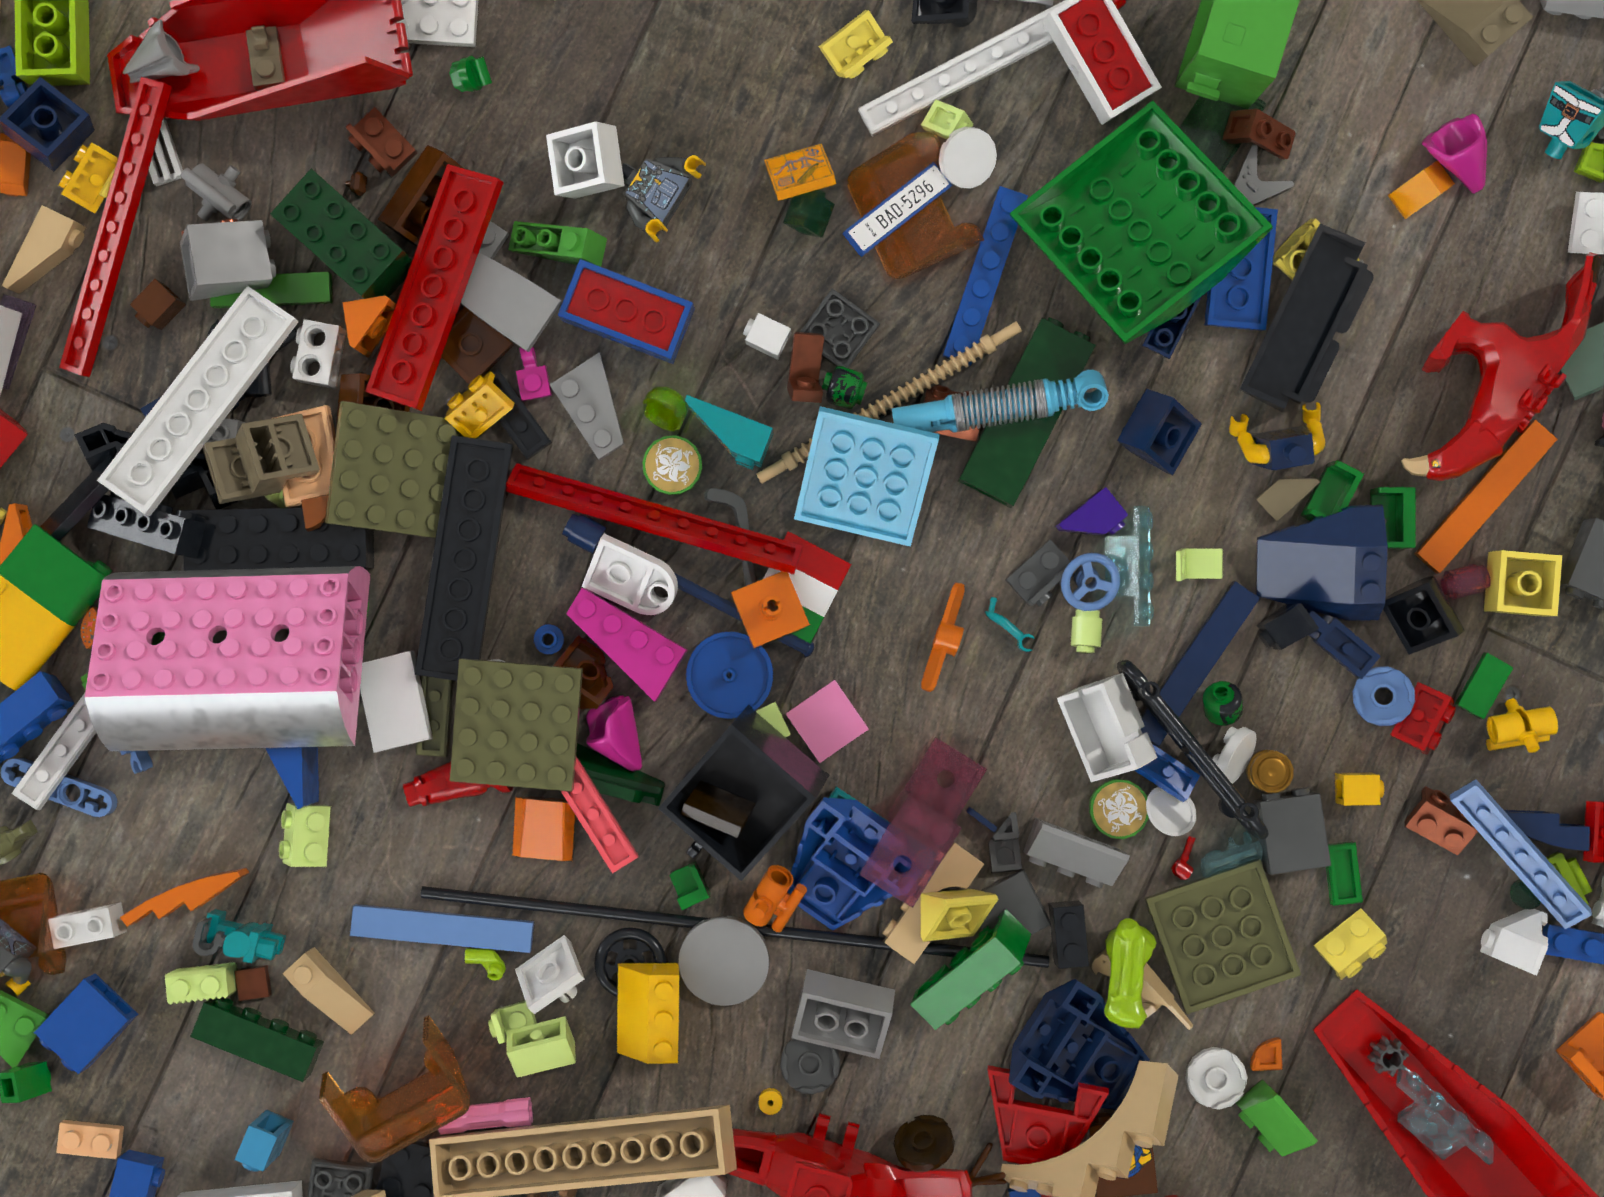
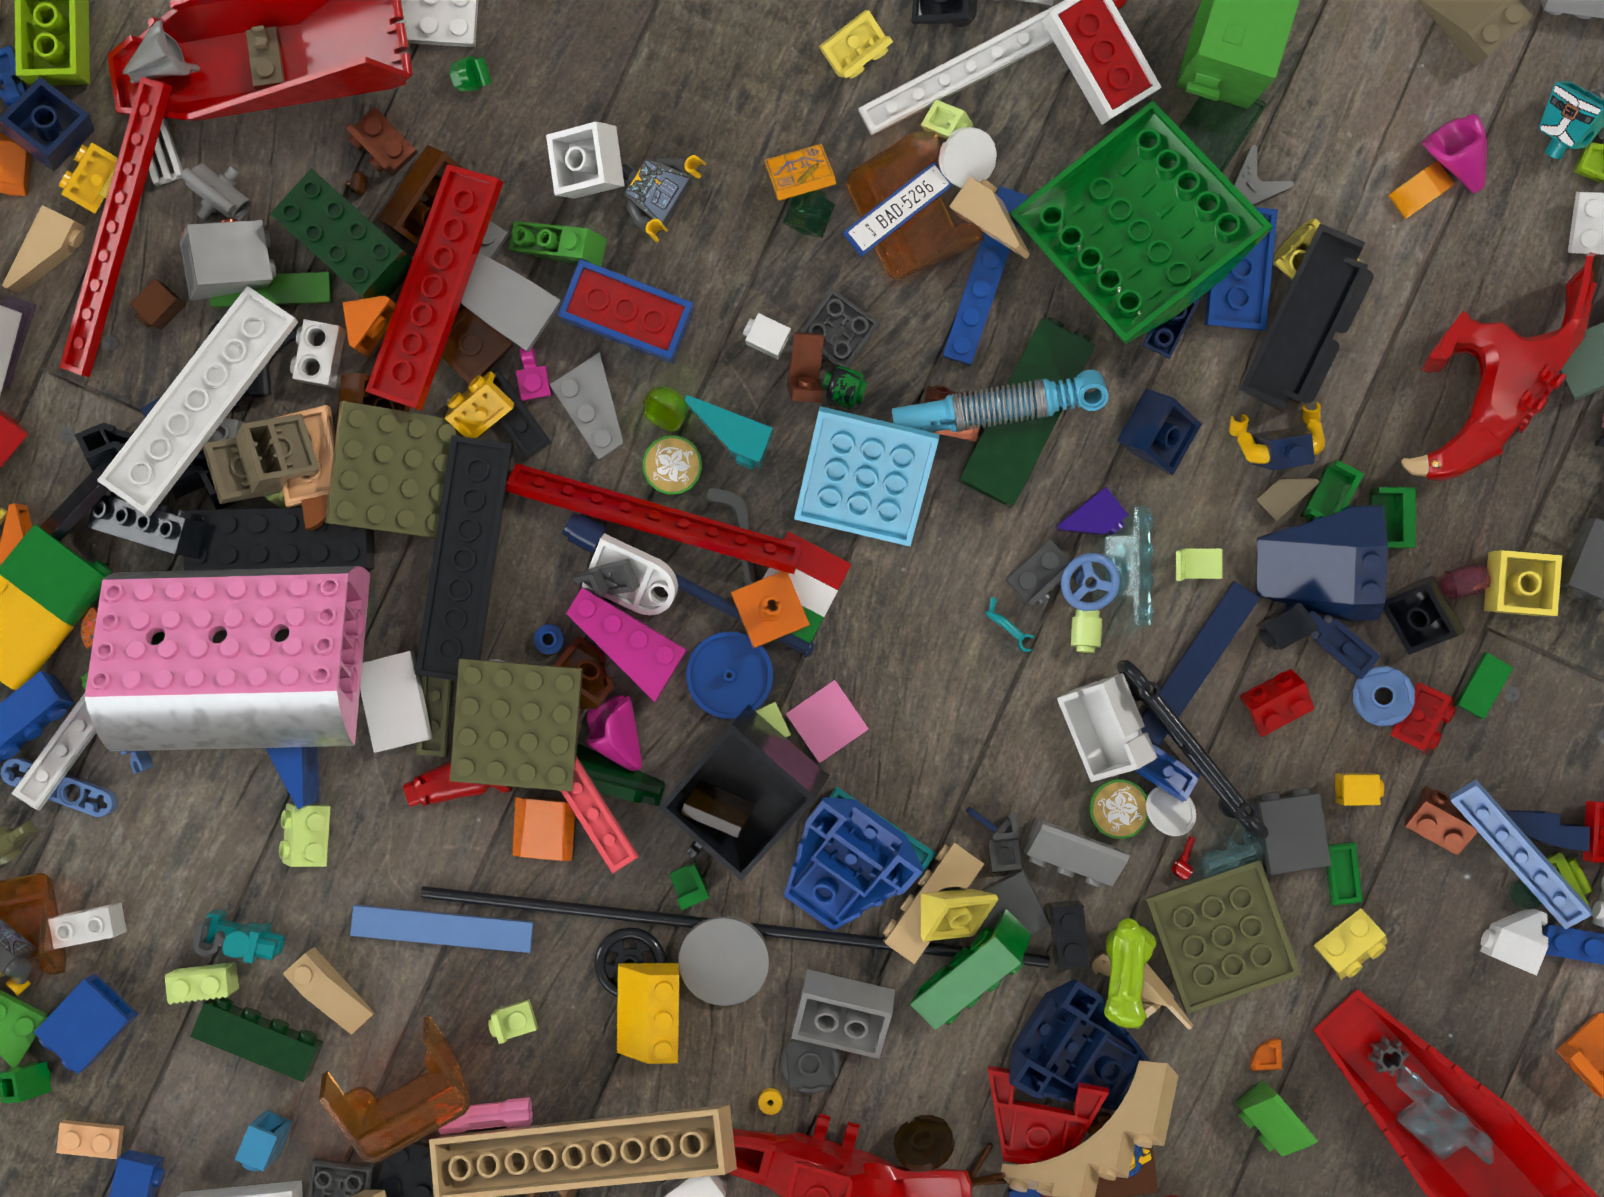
(192, 894): orange slope -> none
(253, 982): copper tile -> none
(489, 959): lime arm -> none
(541, 1047): yellowish green brick -> none
(550, 975): white tile -> none
(610, 578): none -> dark grey slope
(773, 898): orange pin -> none
(923, 822): clear pink bracket -> none
(946, 639): orange piece -> none
(985, 210): none -> tan slope
(986, 345): tan hose -> none
(1216, 1078): white tile -> none
(1222, 703): green head -> none
(1236, 752): white tile -> none
(1261, 129): copper bracket -> none
(1270, 771): pearl gold wheel -> none
(1277, 702): none -> red bracket
(1485, 496): orange tile -> none
(1521, 727): yellow pin -> none

